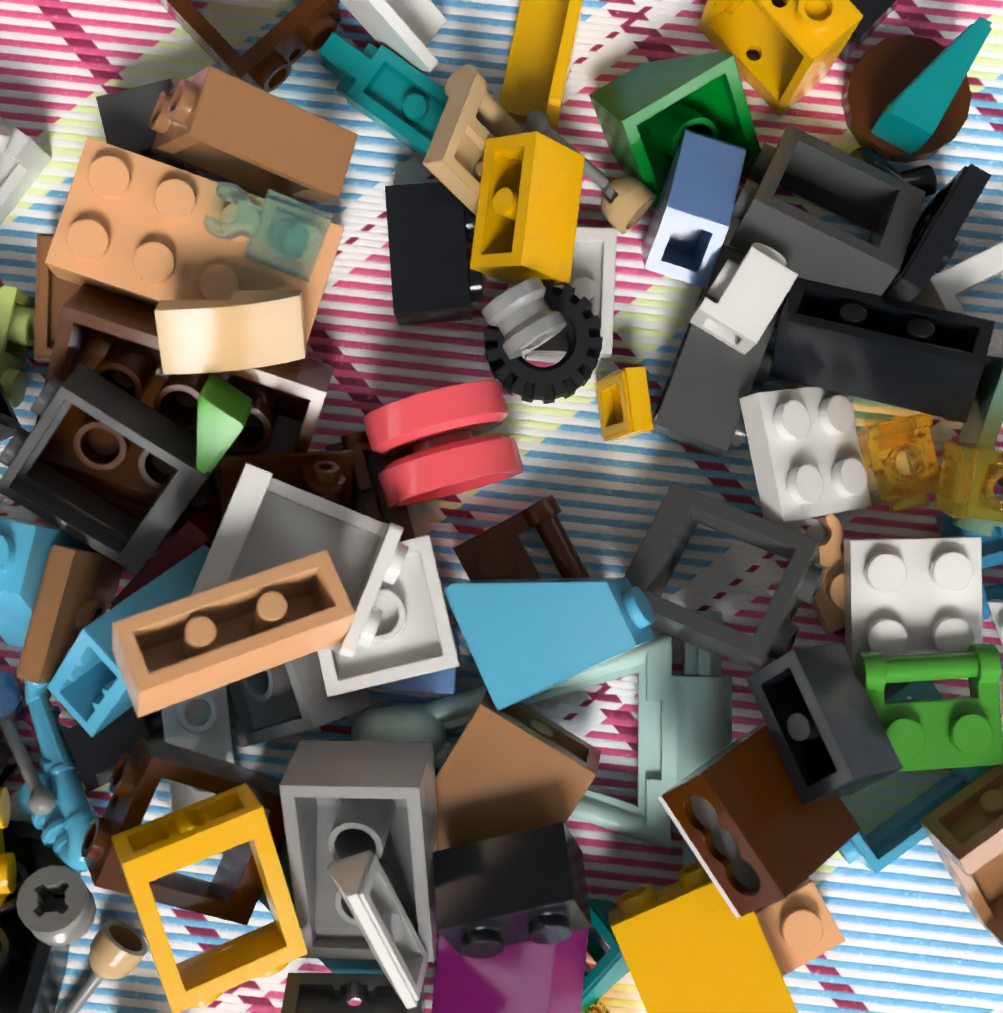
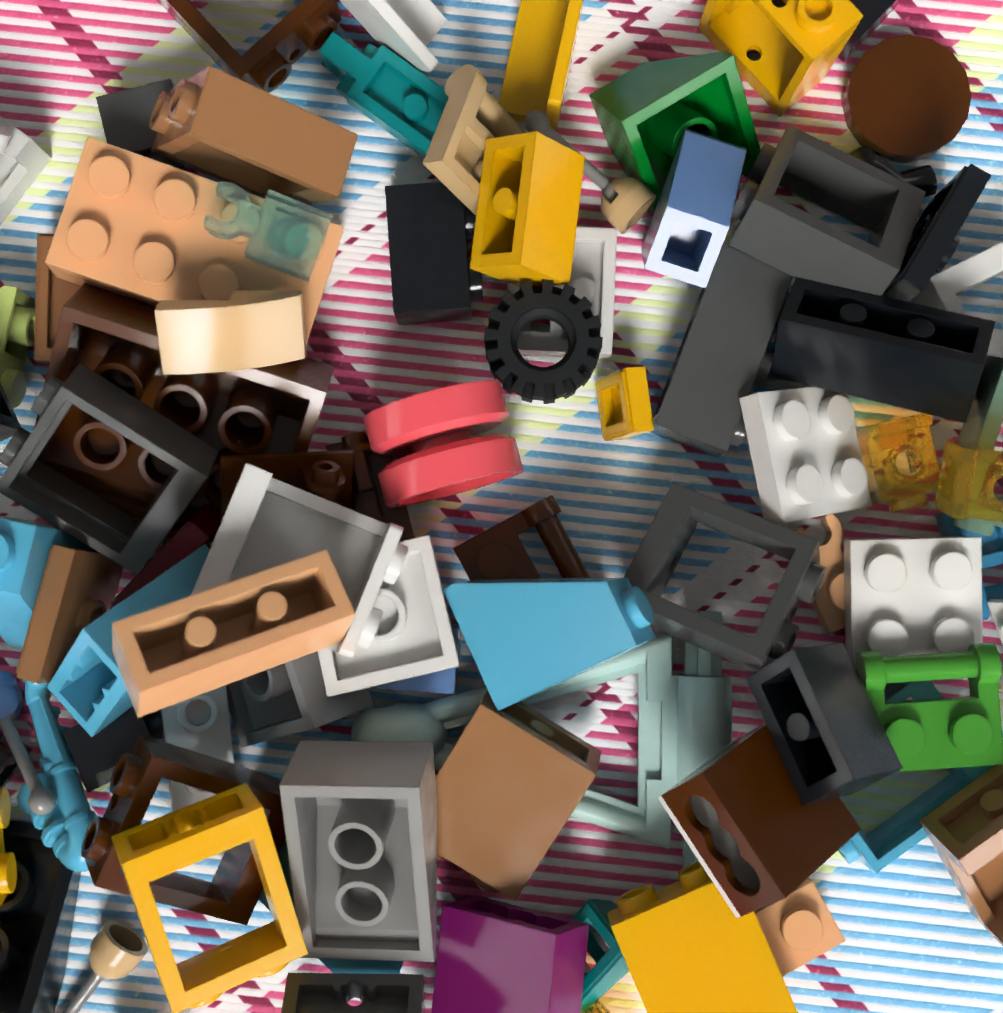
(67, 916): light grey wheel -> none
(219, 420): bright green slope -> none
(382, 922): white slope -> none
(511, 891): black brick -> none
(523, 317): light grey wheel -> none
(745, 298): white brick -> none
(921, 105): teal slope -> none

